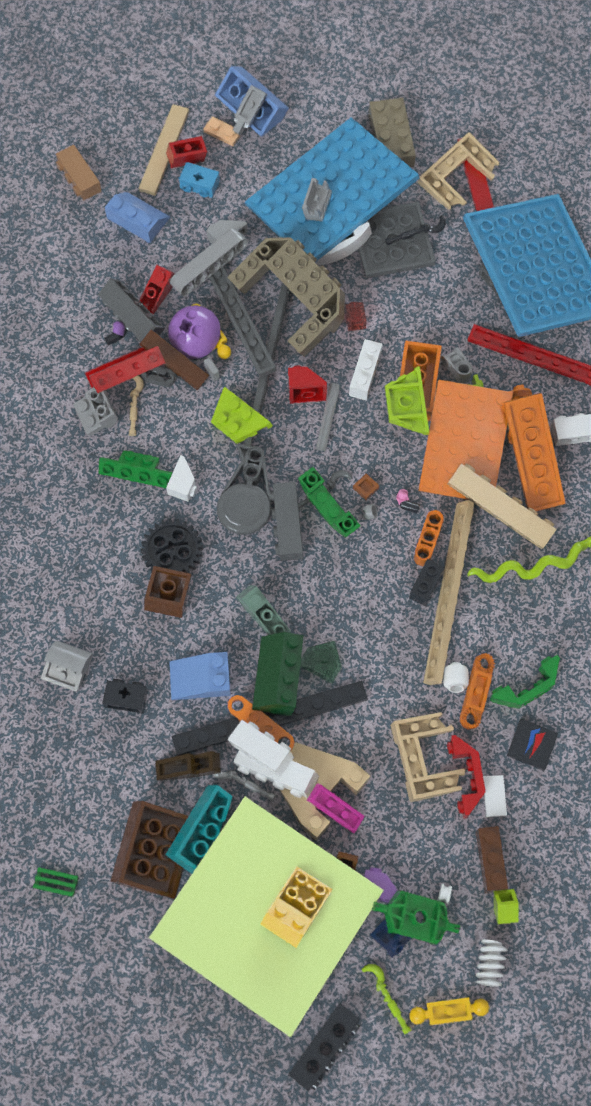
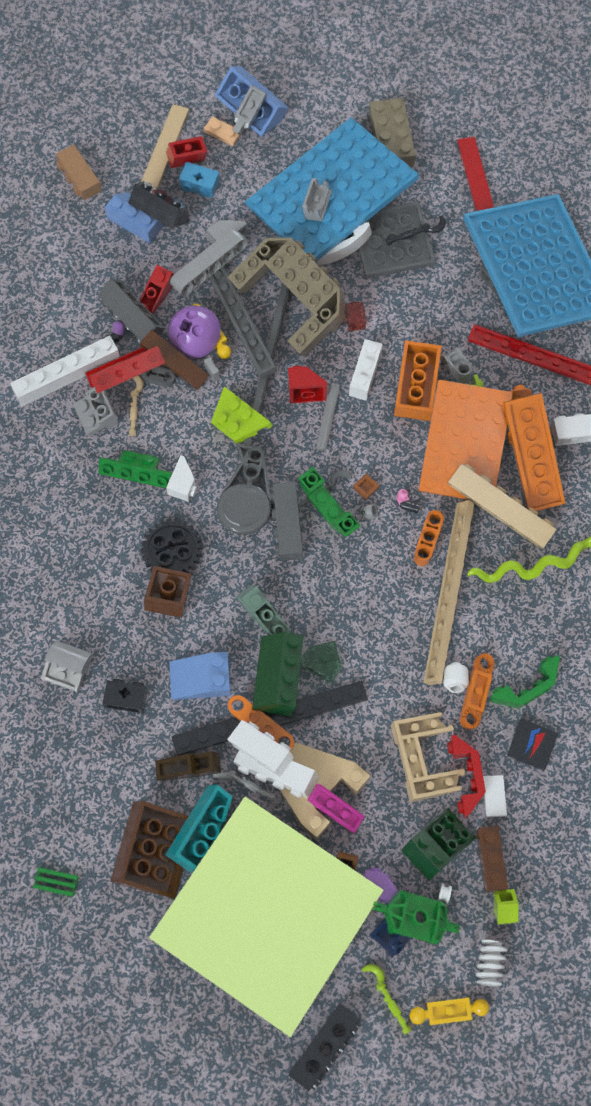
(63, 371): none -> white brick
(159, 205): none -> black slope
(296, 907): yellow slope -> none
(407, 402): lime wing -> none
(426, 582): black brick -> none
(438, 844): none -> dark green slope
(466, 149): tan wedge -> none

